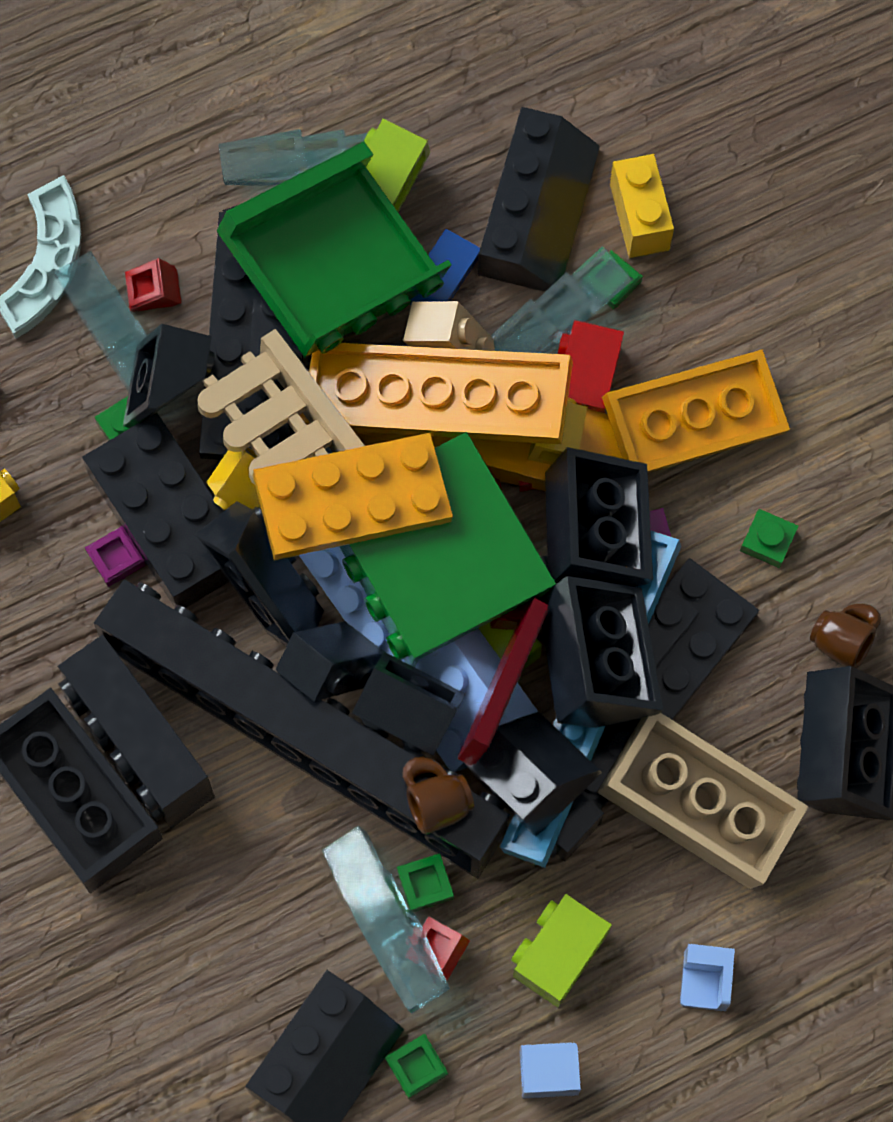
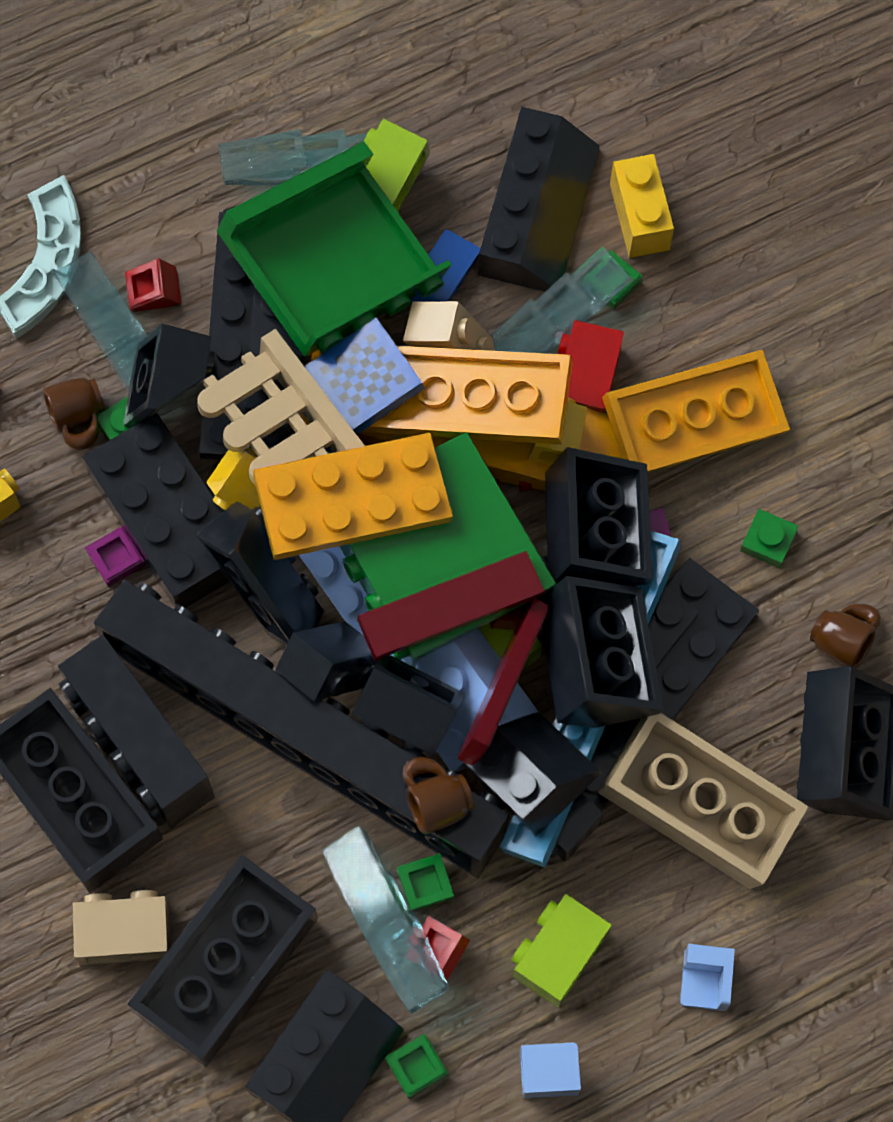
(72, 405): none -> reddish brown piece
(121, 928): none -> tan brick
(223, 960): none -> black brick
(365, 376): none -> tile
(450, 605): none -> dark red tile

